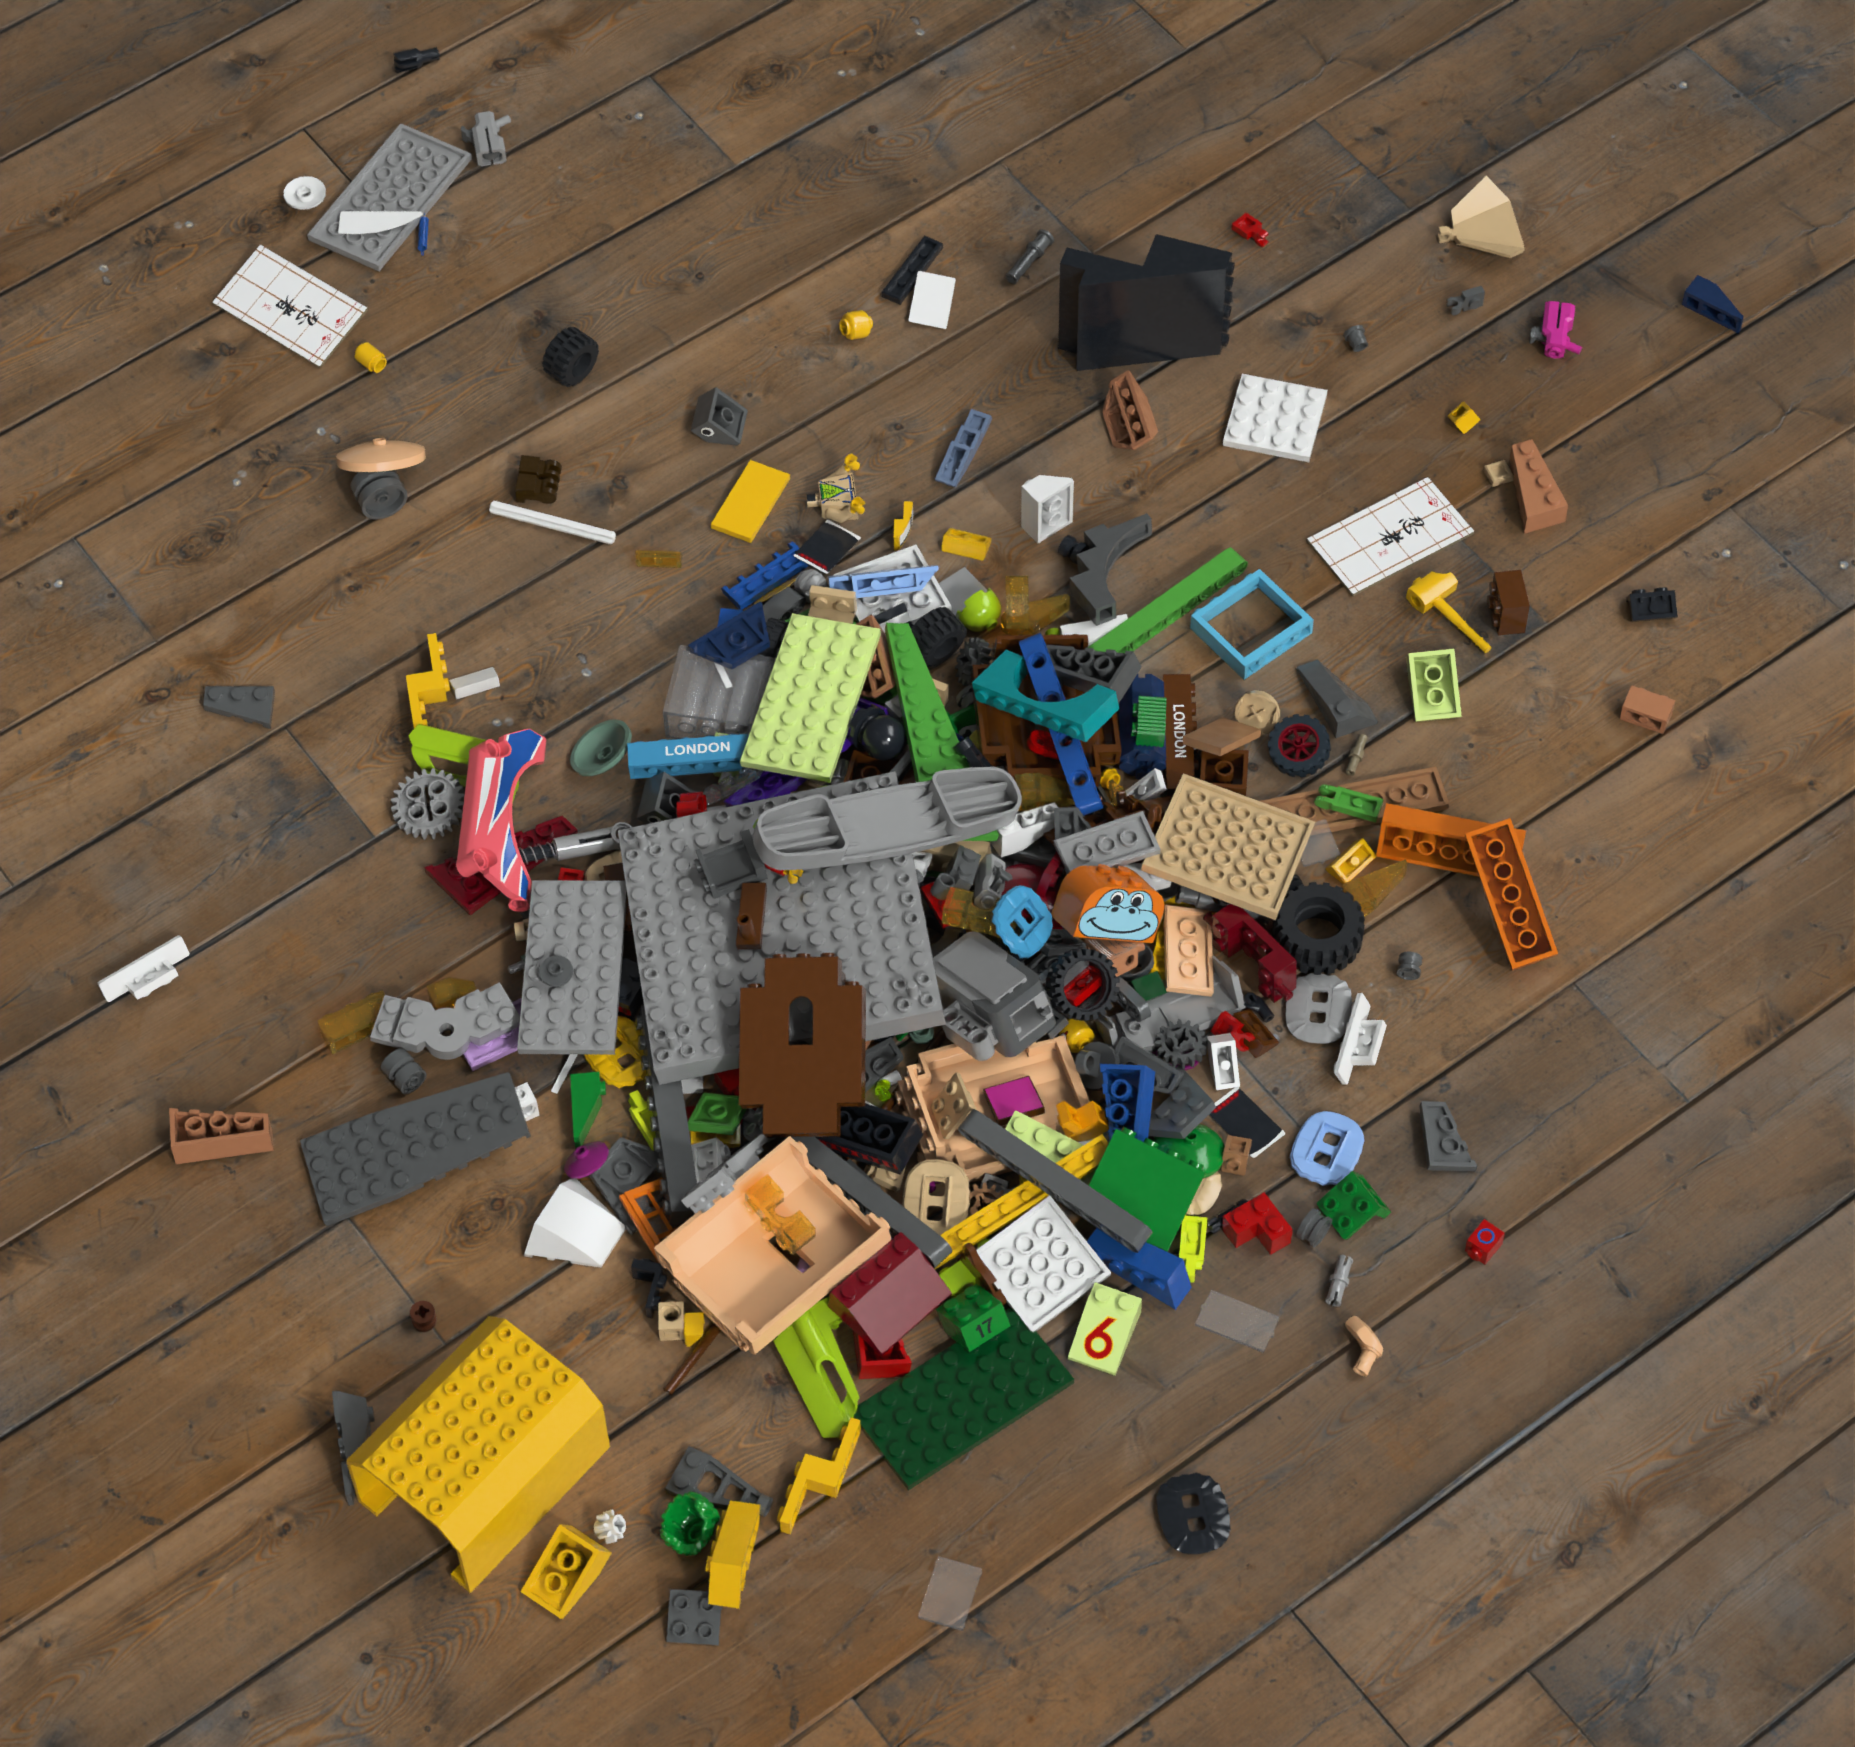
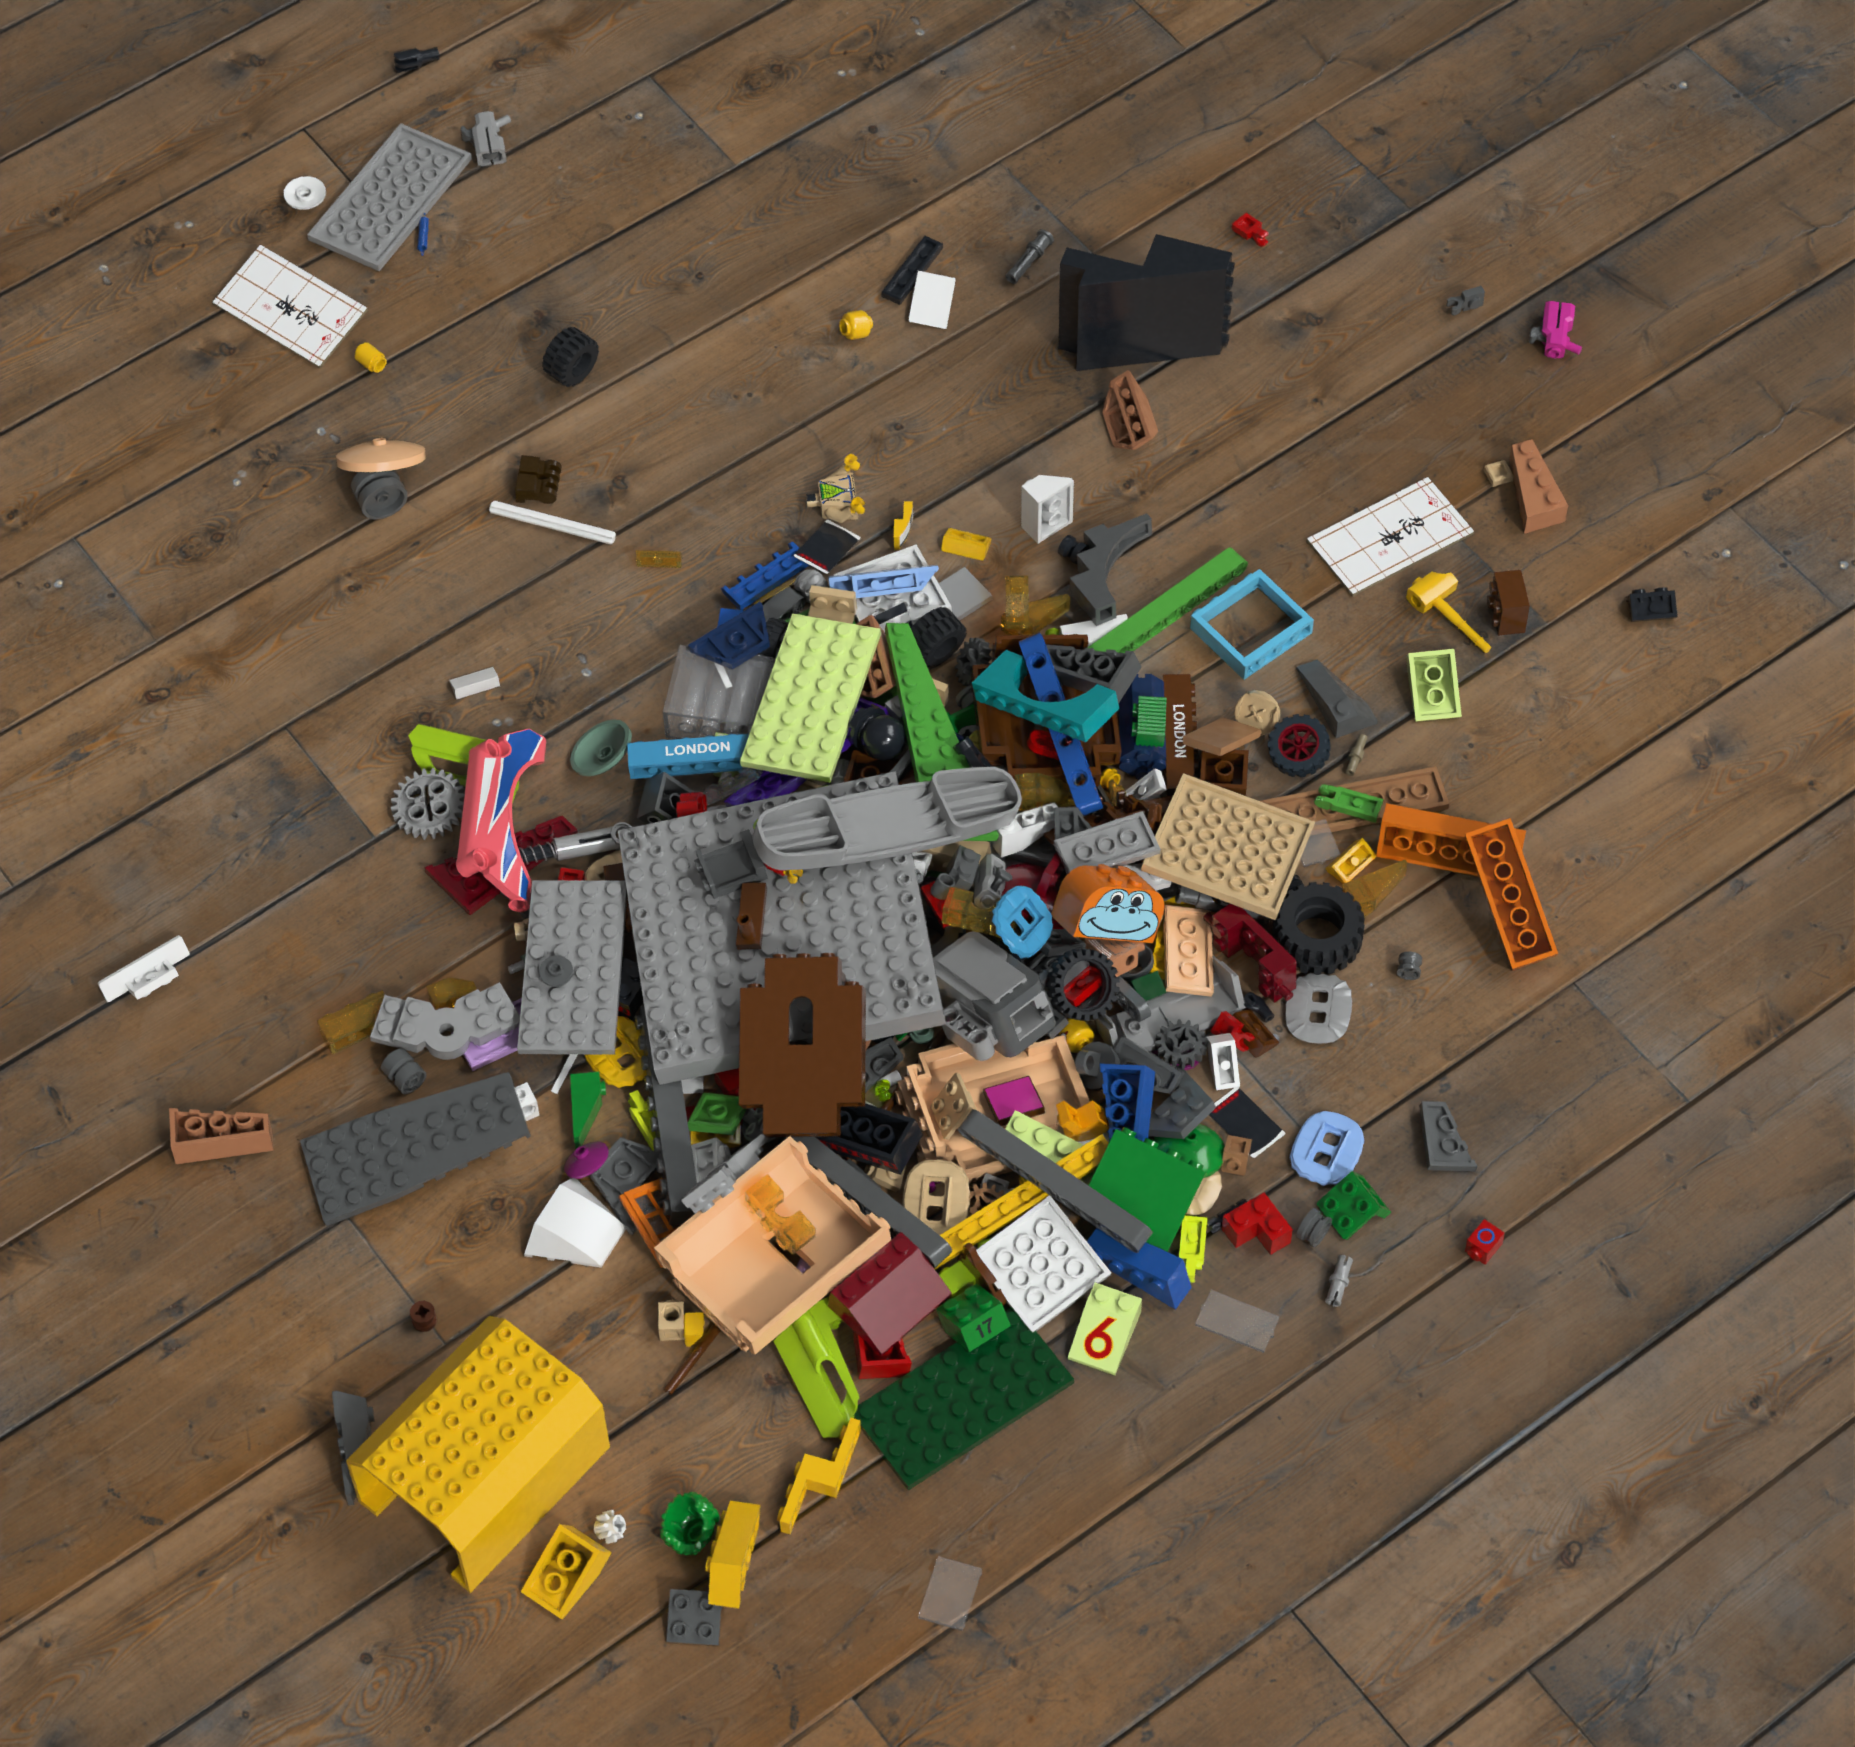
(244, 702): dark grey wing -> none
(374, 221): white sticker -> none
(428, 686): yellow bracket -> none
(651, 1272): black bracket -> none
(691, 1471): dark grey plate -> none
(719, 418): dark grey slope -> none
(750, 501): yellow tile -> none
(963, 448): sand blue slope -> none
(981, 611): lime cylinder -> none
(1174, 1515): black piece -> none
(1275, 418): white plate -> none
(1356, 338): dark grey piece -> none
(1360, 1041): white bracket -> none
(1368, 1342): light nougat arm -> none
(1463, 417): yellow slope -> none
(1484, 222): tan panel -> none
(1647, 709): nougat brick -> none
(1710, 301): dark blue slope -> none

